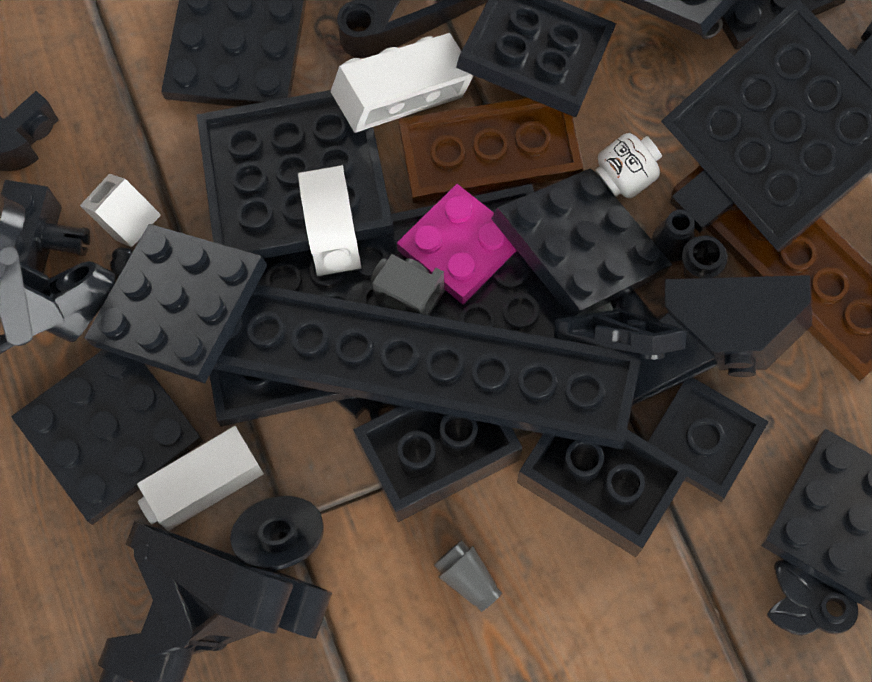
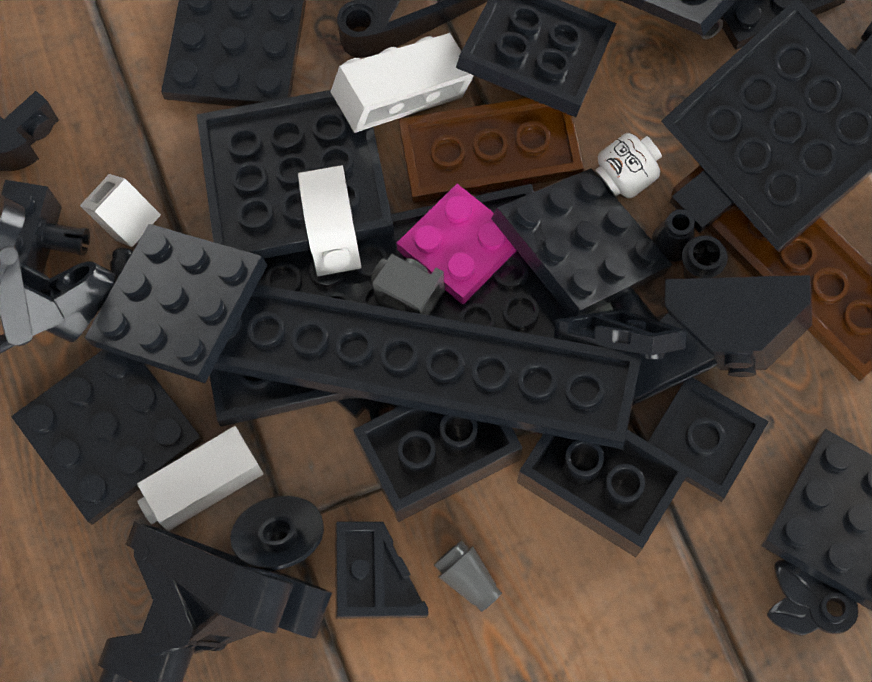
(371, 575): none -> black wing

